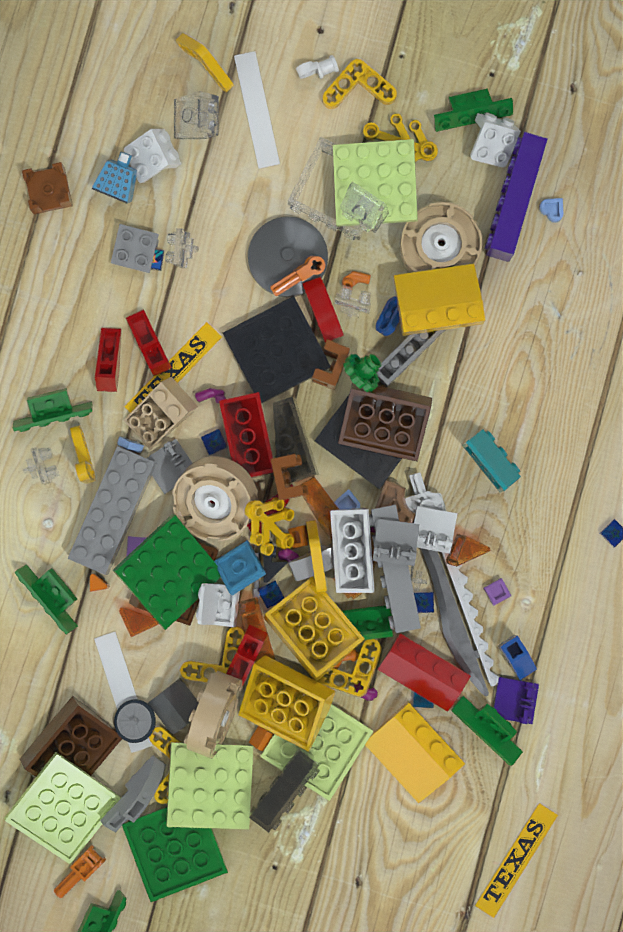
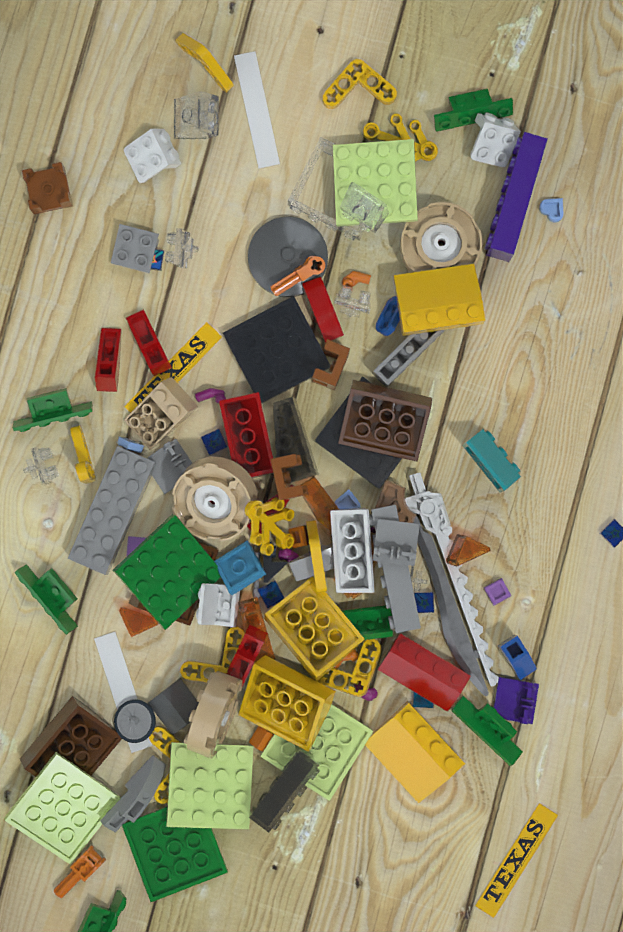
(97, 583): orange slope -> none
(117, 179): dark azure torso -> none
(321, 68): white connector -> none
(363, 371): green plant -> none
(435, 529): white hinge -> none

